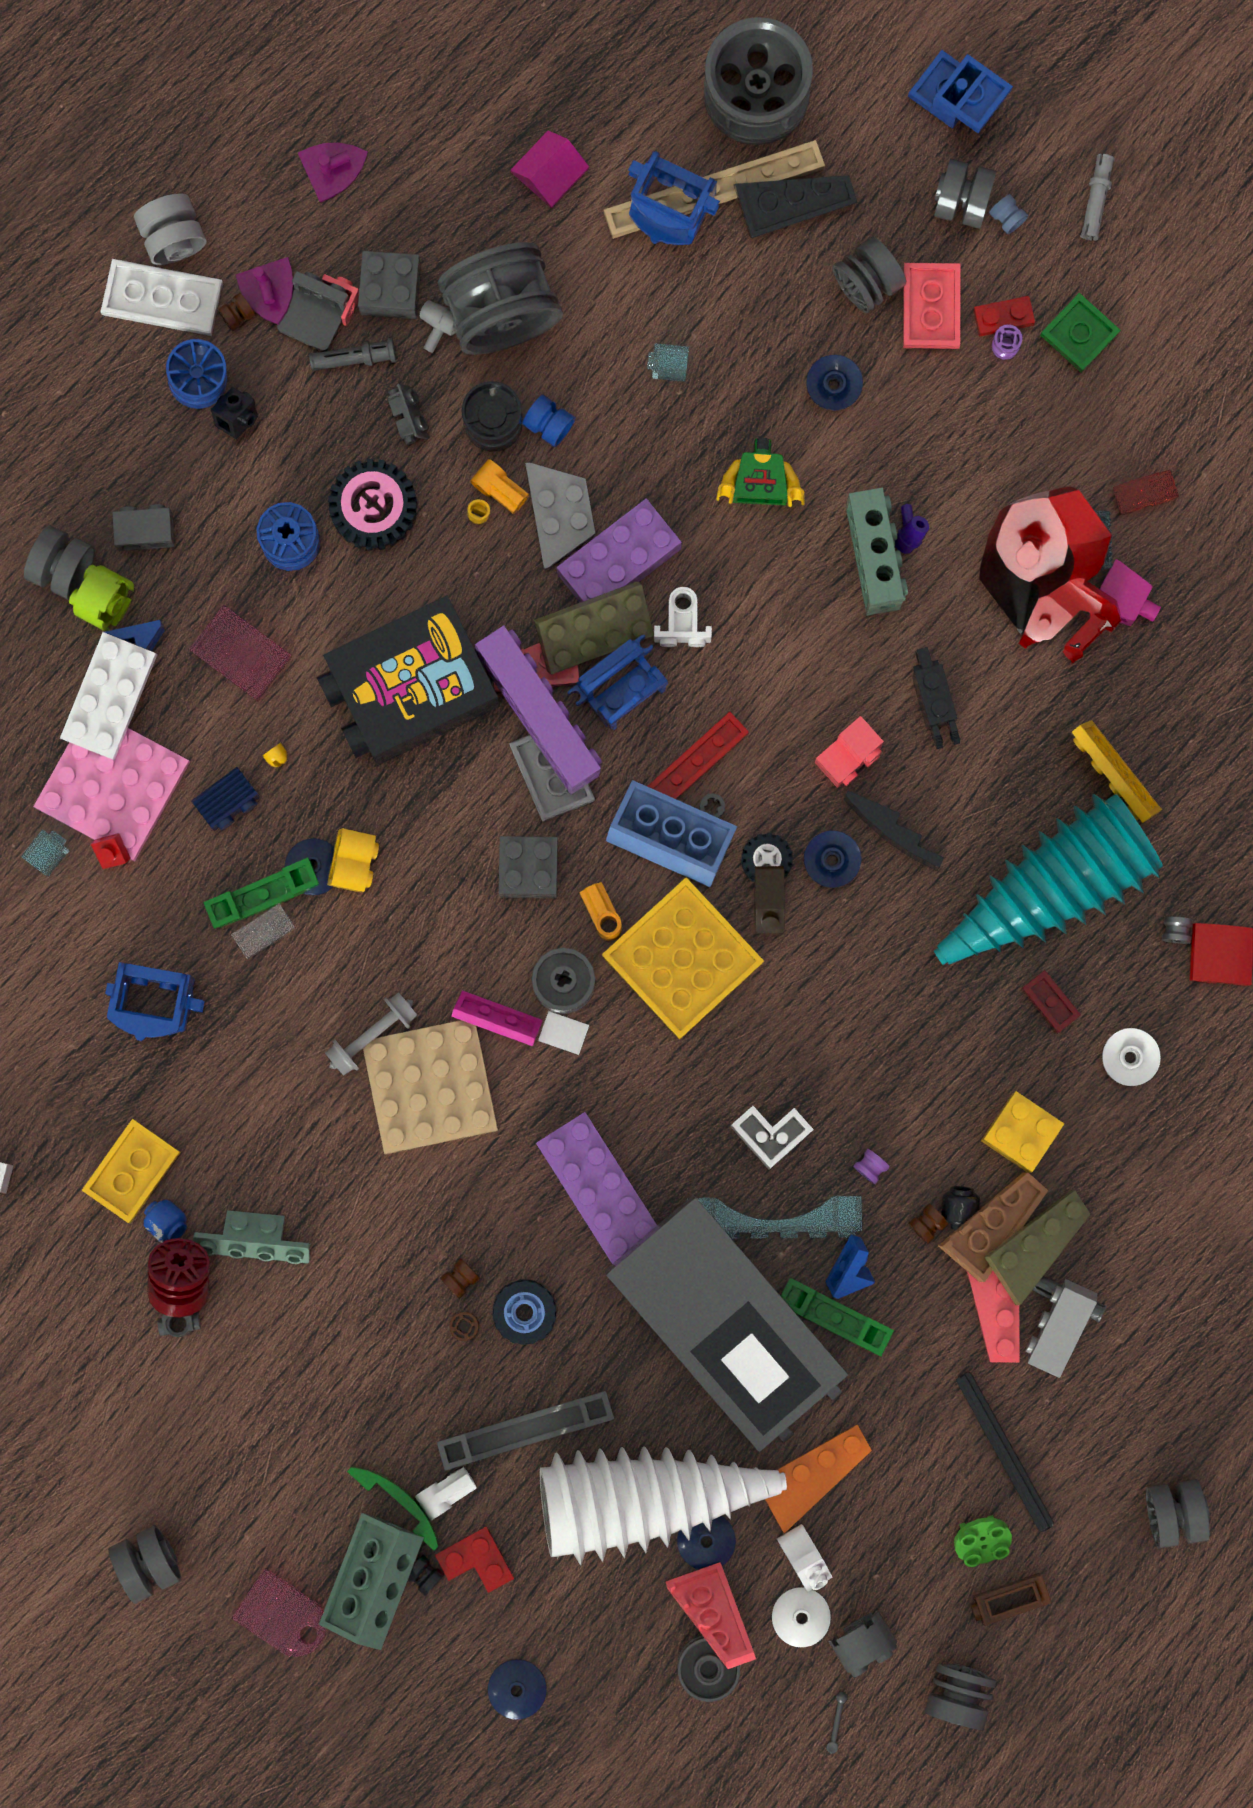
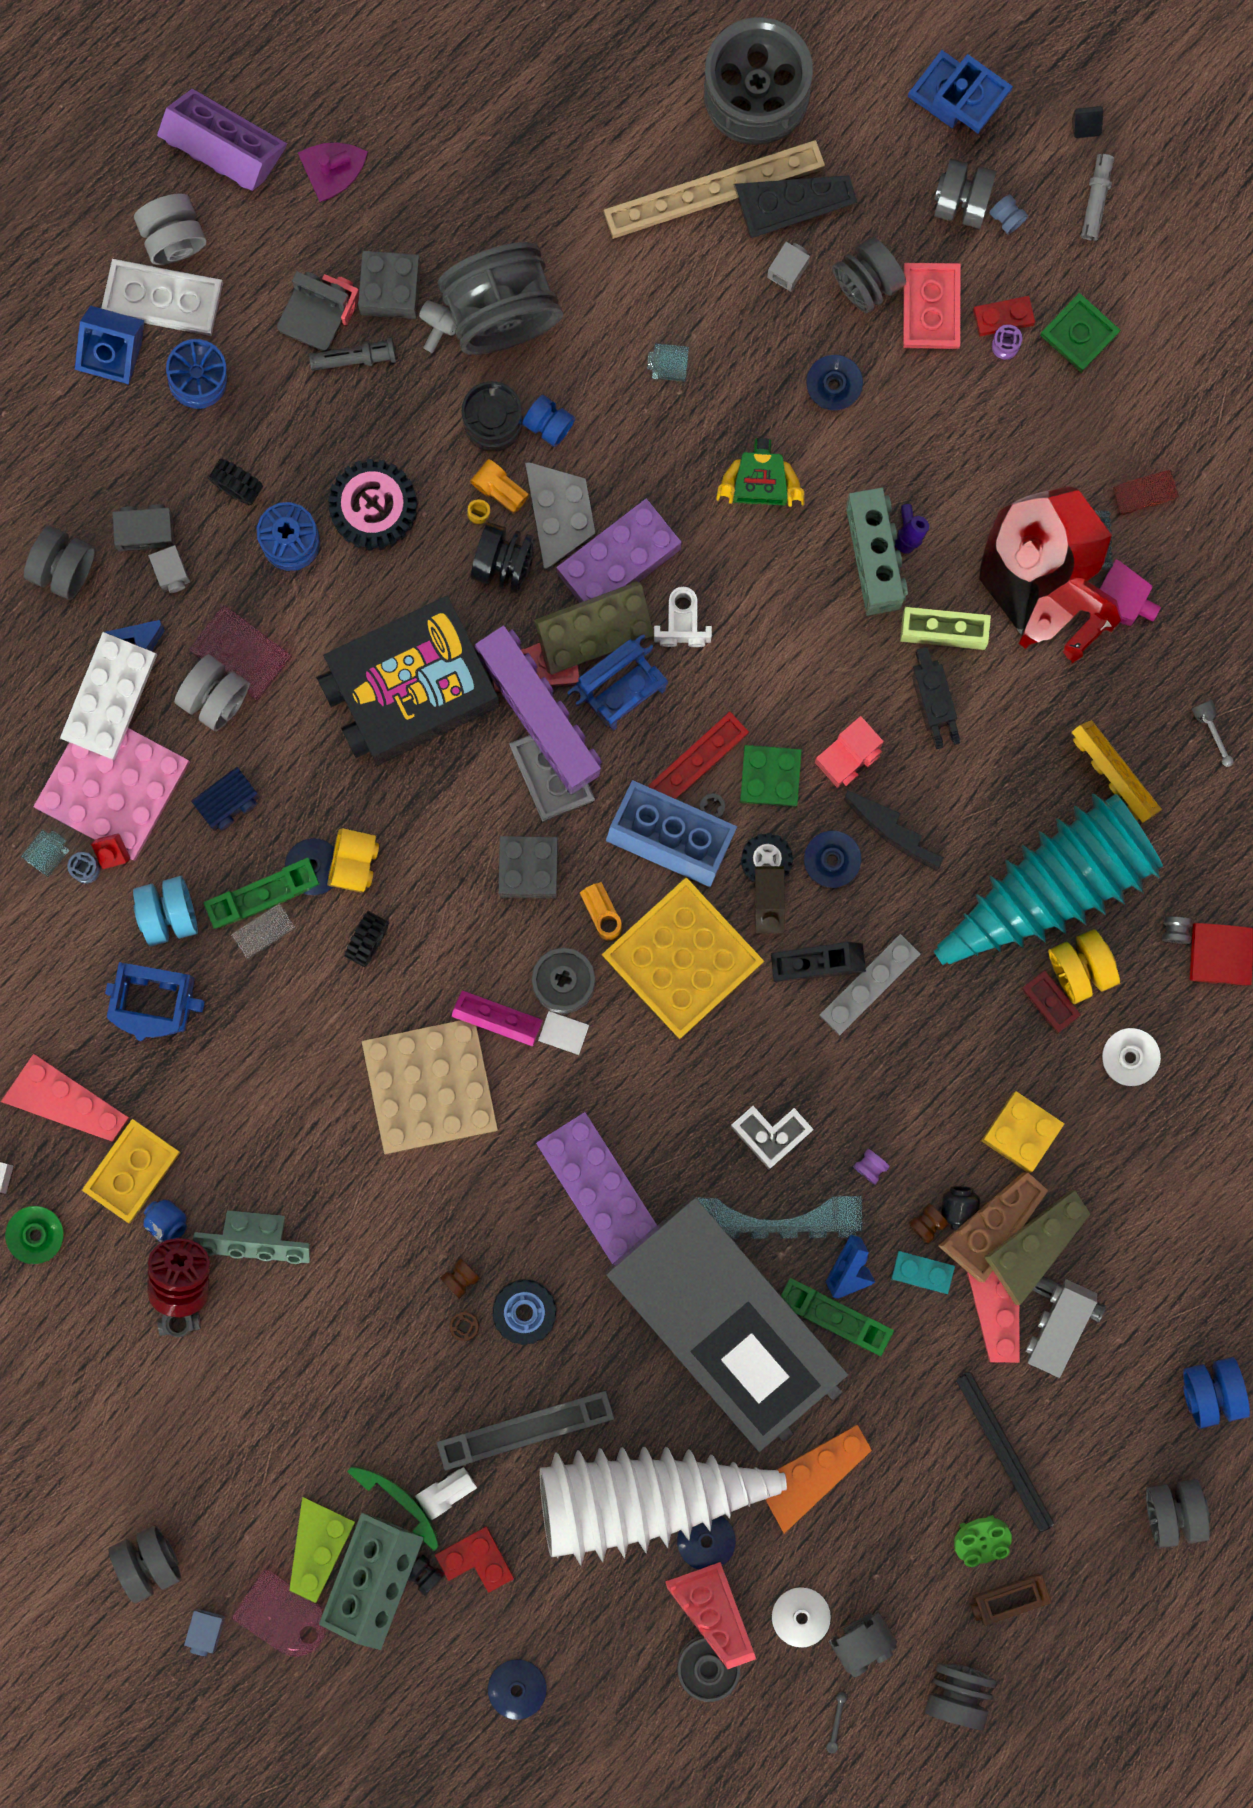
(19, 1234): none -> green dish
(57, 1097): none -> coral wing
(87, 871): none -> sand blue wheel
(101, 597): lime brick -> none
(108, 344): none -> blue slope
(156, 913): none -> medium azure wheel
(169, 569): none -> light grey brick
(204, 1632): none -> sand blue brick
(207, 690): none -> light grey wheel
(221, 139): none -> medium lavender slope
(231, 316): reddish brown wheel -> none
(234, 412): black brick -> none
(235, 481): none -> black tyre
(268, 289): magenta shield -> none
(276, 756): yellow hinge -> none
(317, 1548): none -> lime wing
(341, 1057): light grey piece -> none
(366, 939): none -> black tyre
(405, 401): dark grey hinge -> none
(502, 557): none -> black wheel
(550, 168): dark pink slope -> none
(663, 222): blue animal -> none
(770, 776): none -> green plate
(789, 265): none -> light grey brick
(805, 1558): white pin -> none
(818, 962): none -> black slope
(869, 985): none -> light grey plate
(923, 1272): none -> teal plate
(945, 628): none -> yellowish green brick
(1087, 122): none -> black slope
(1092, 962): none -> yellow wheel
(1205, 714): none -> hinge
(1208, 1394): none -> blue wheel

